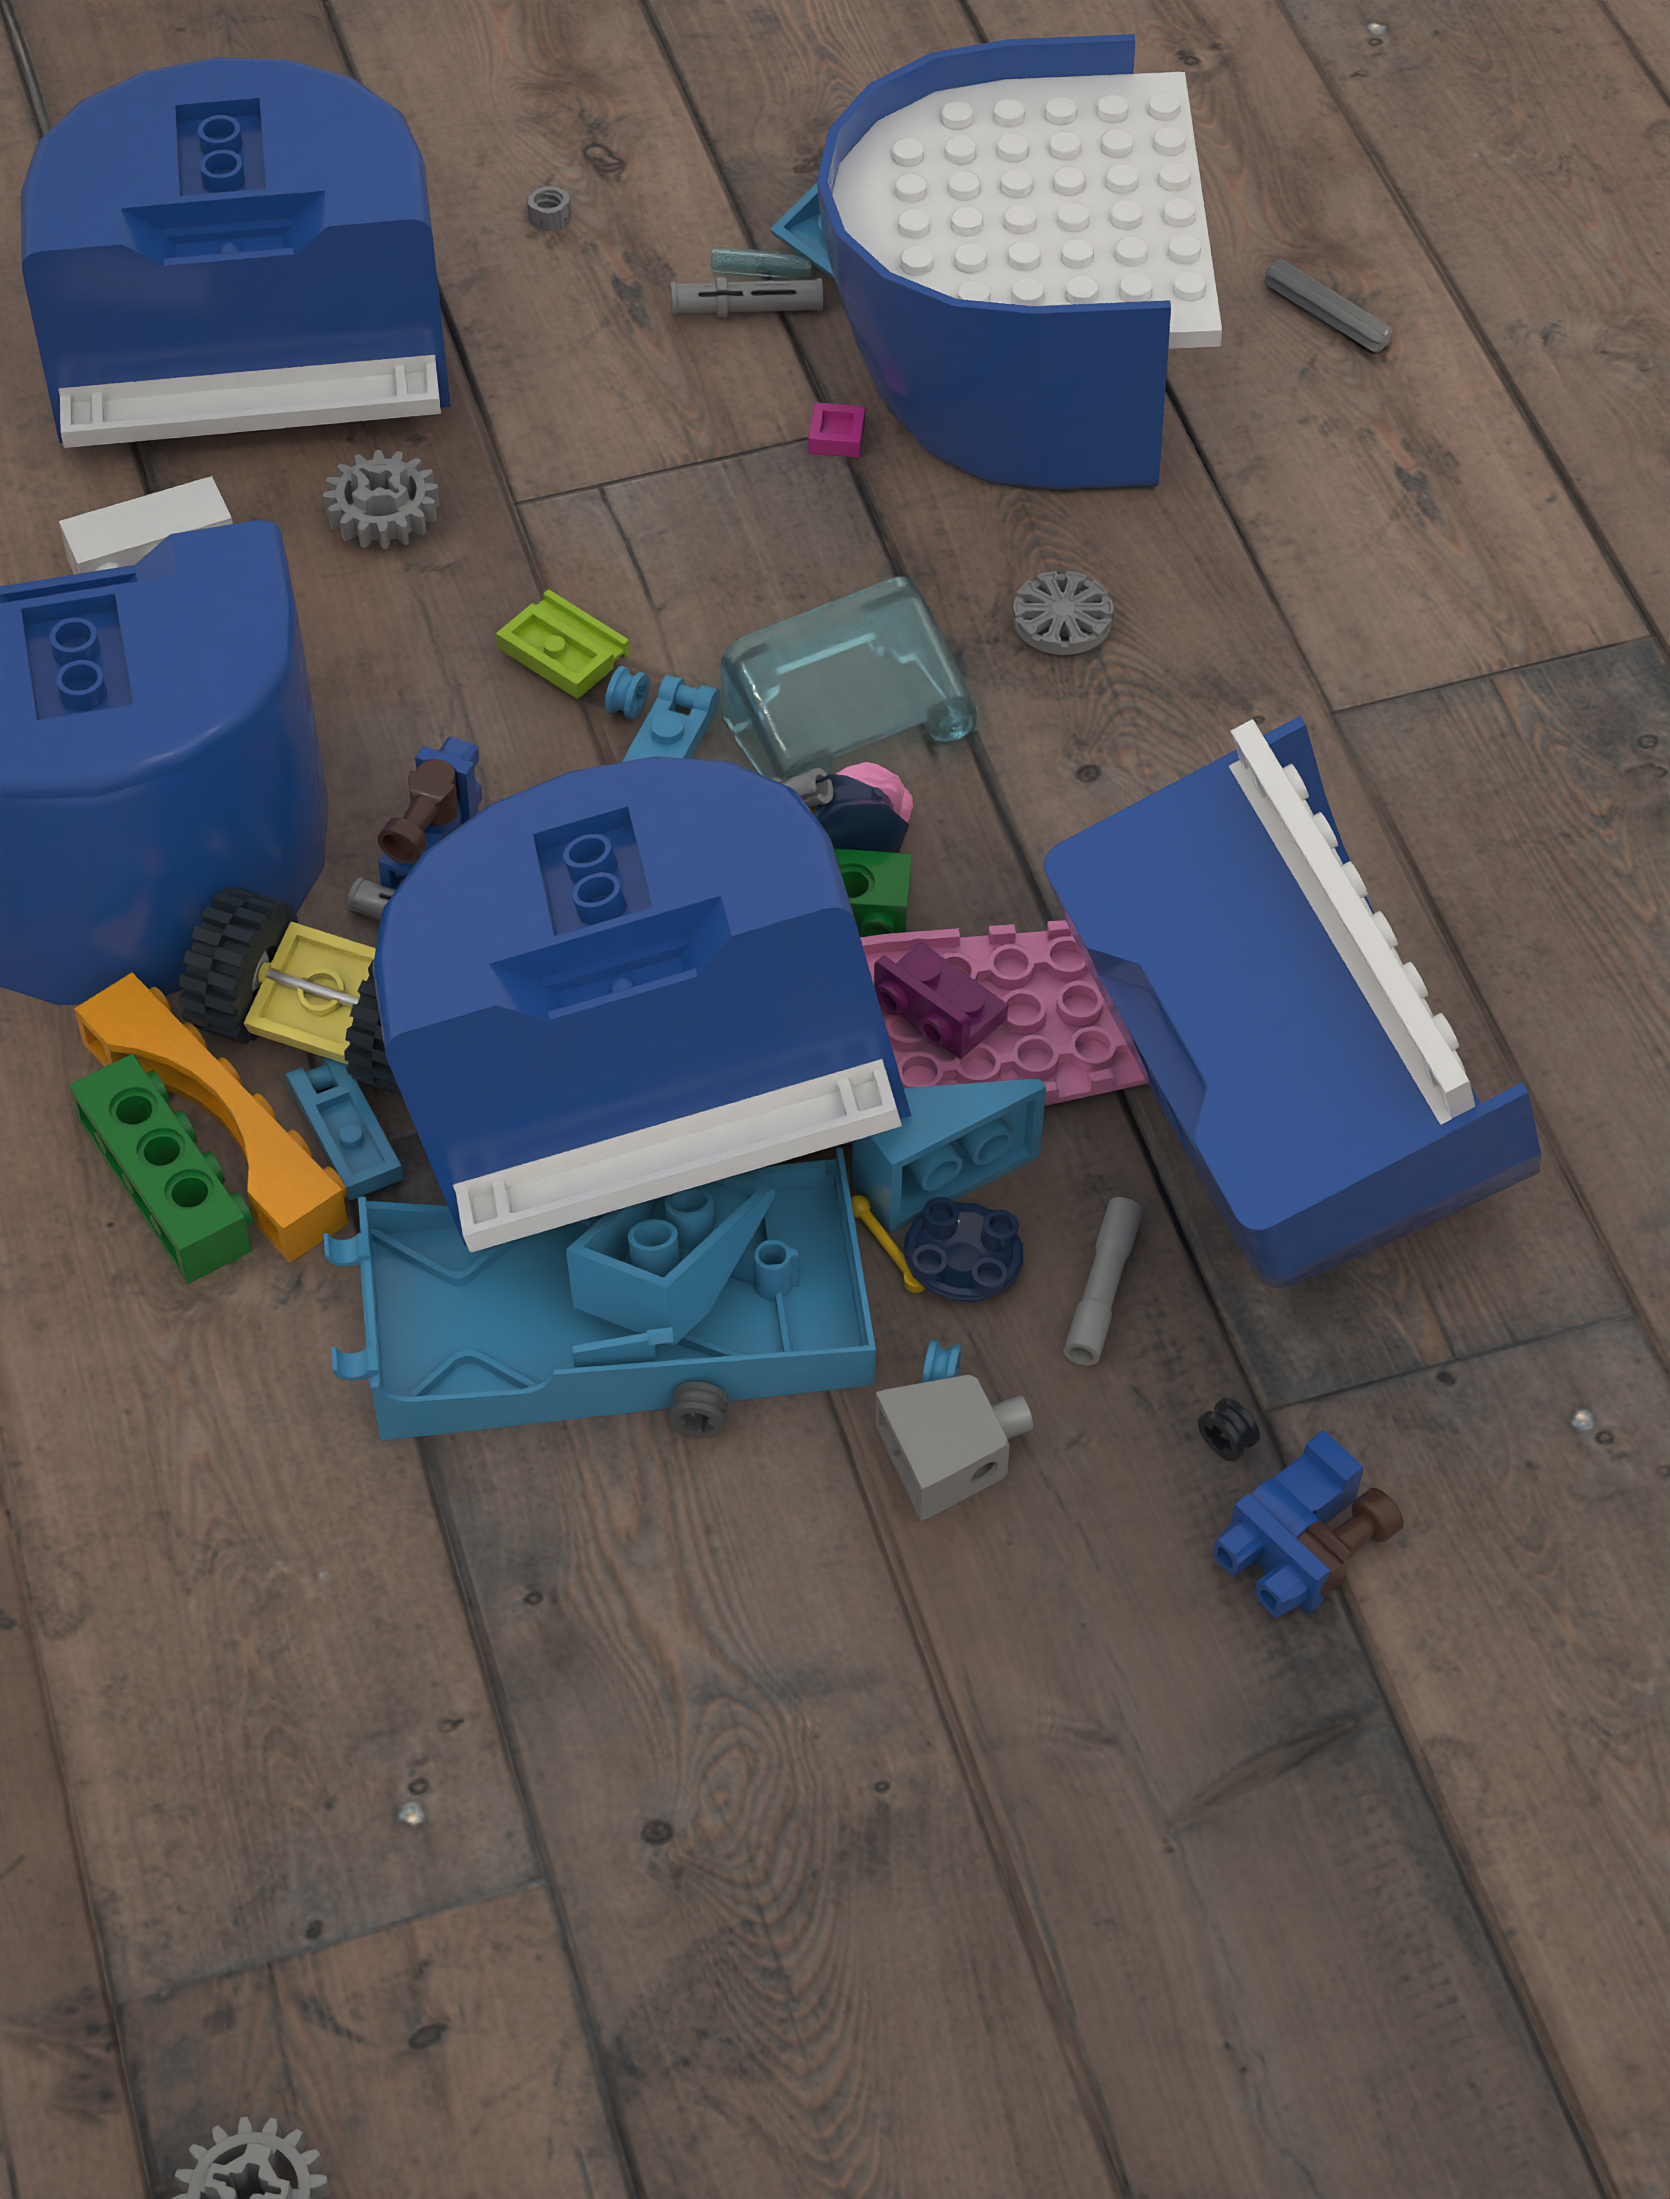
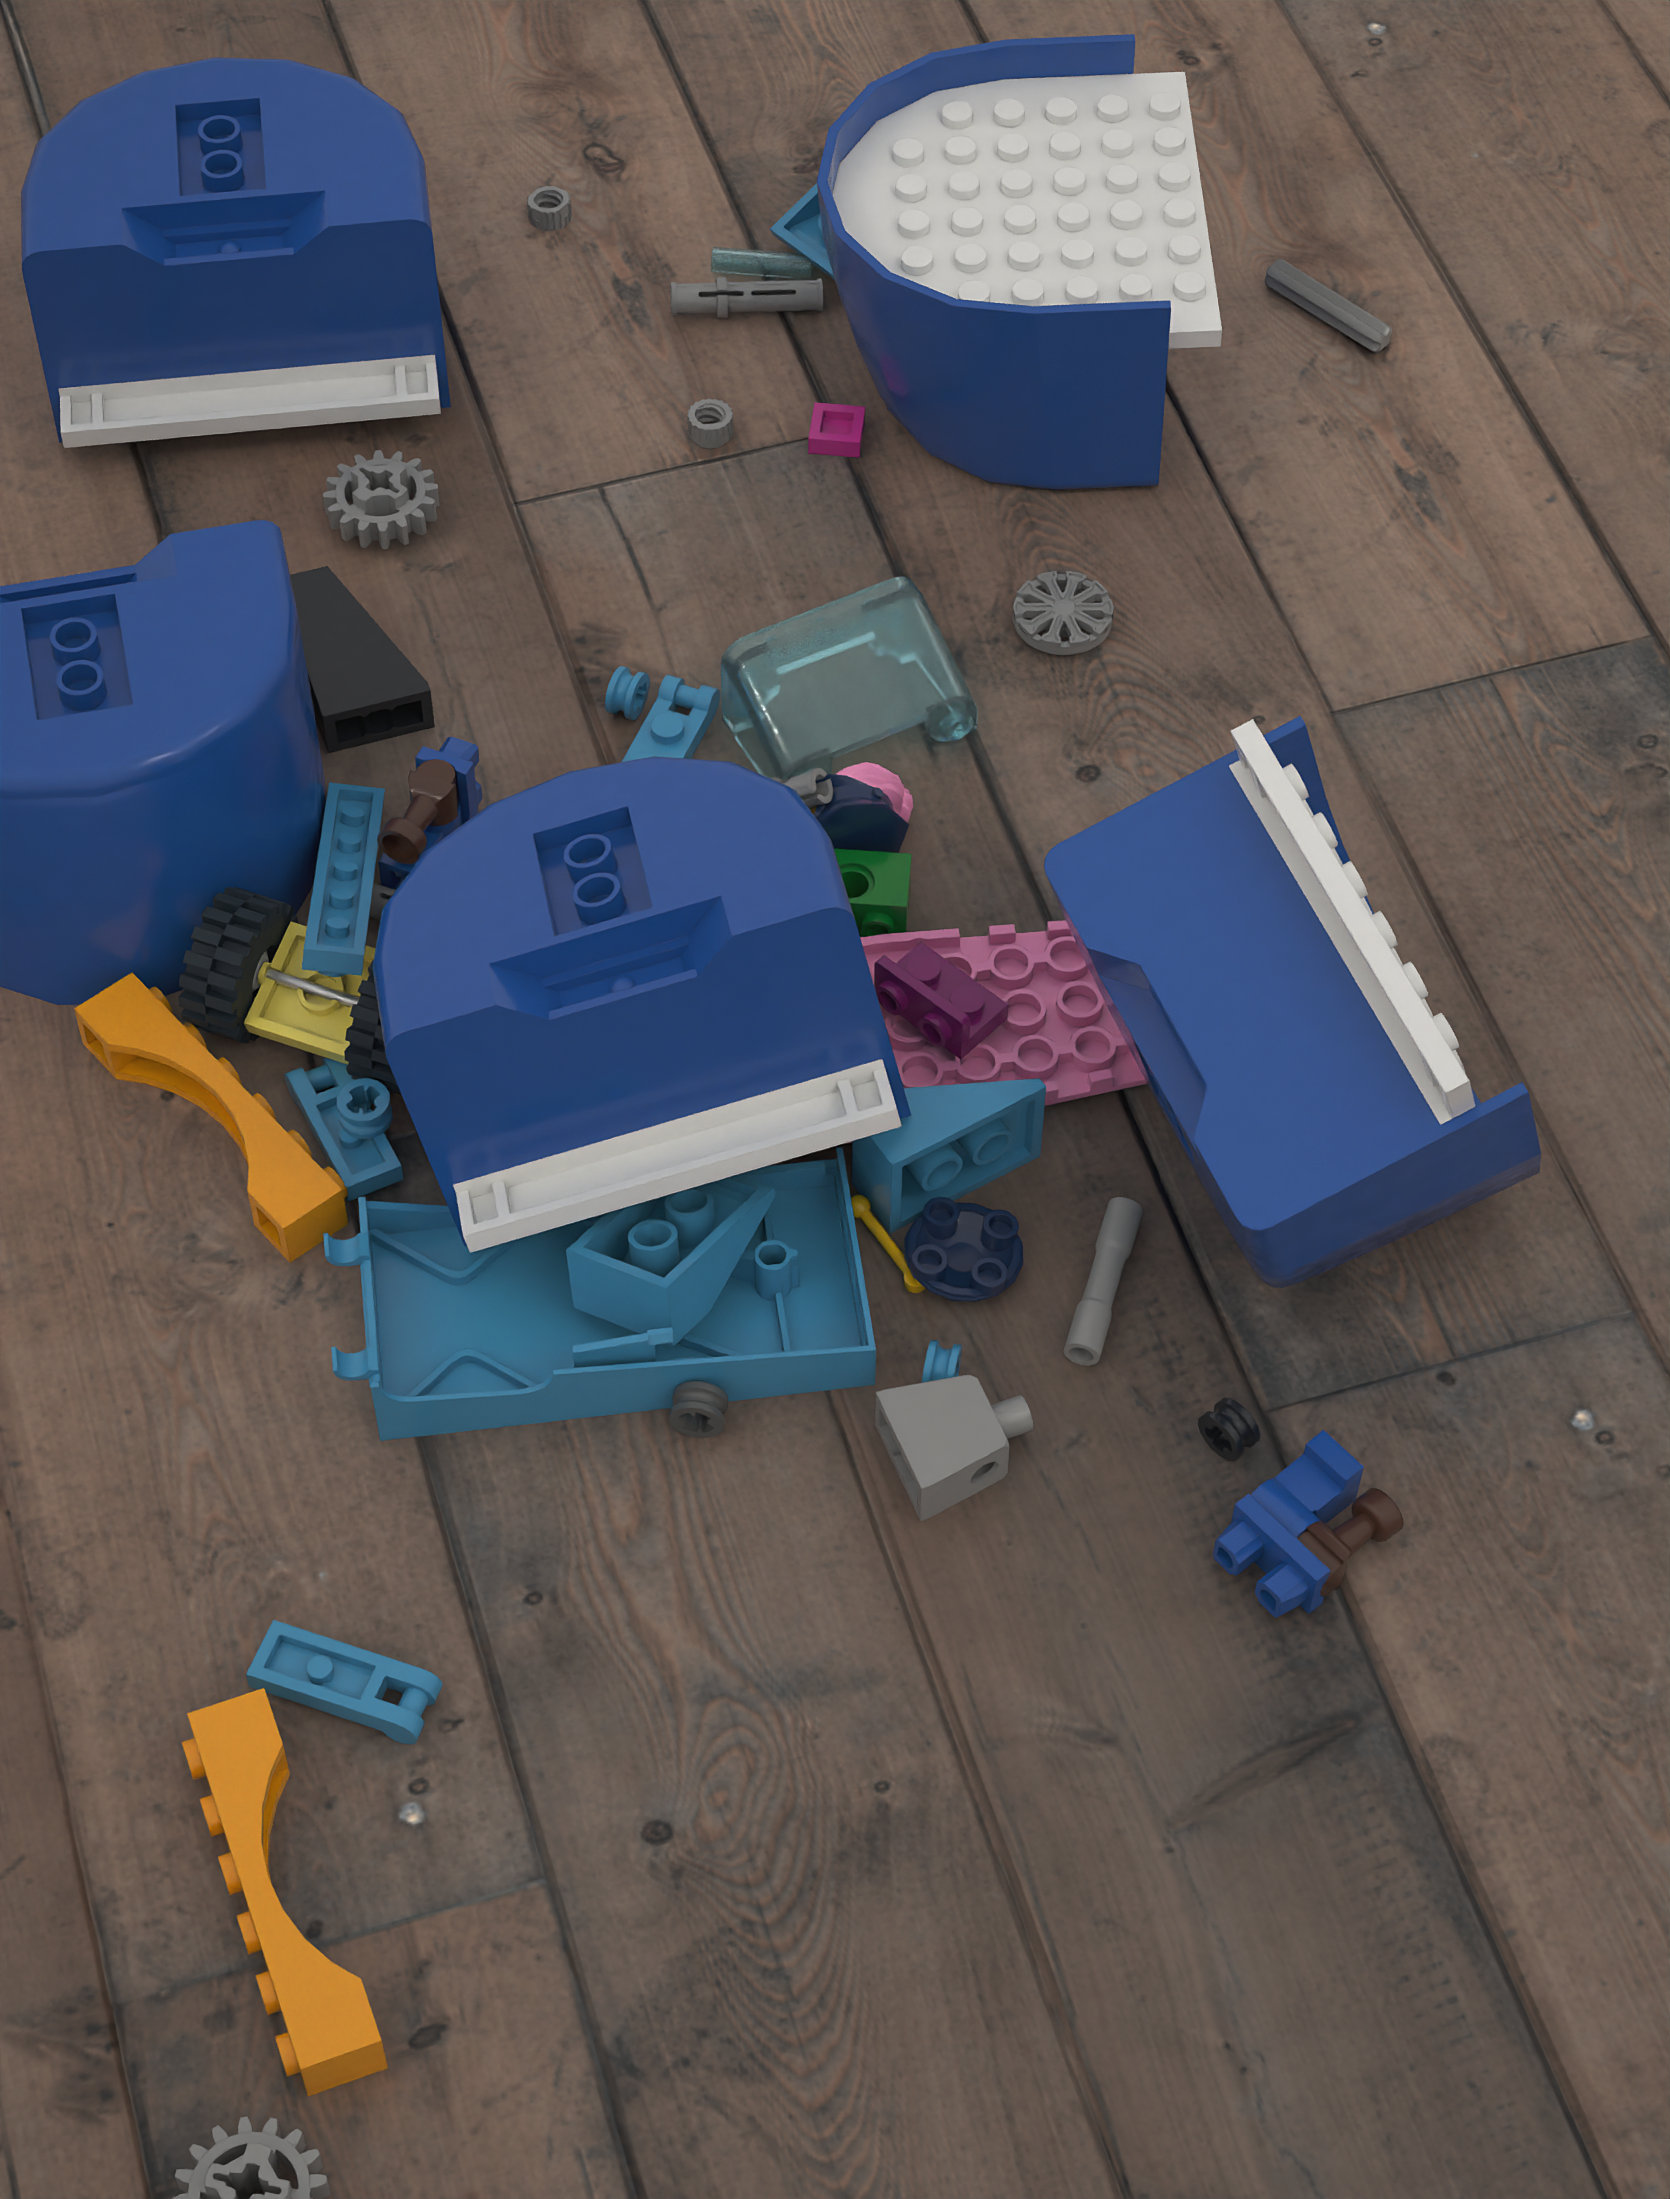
(131, 529): white brick -> none
(139, 1133): green brick -> none
(323, 2006): none -> light orange arch
(343, 881): none -> dark azure plate
(343, 1680): none -> dark azure plate
(355, 672): none -> black slope
(368, 1092): none -> dark azure bush
(562, 644): lime plate -> none
(714, 434): none -> light grey axle

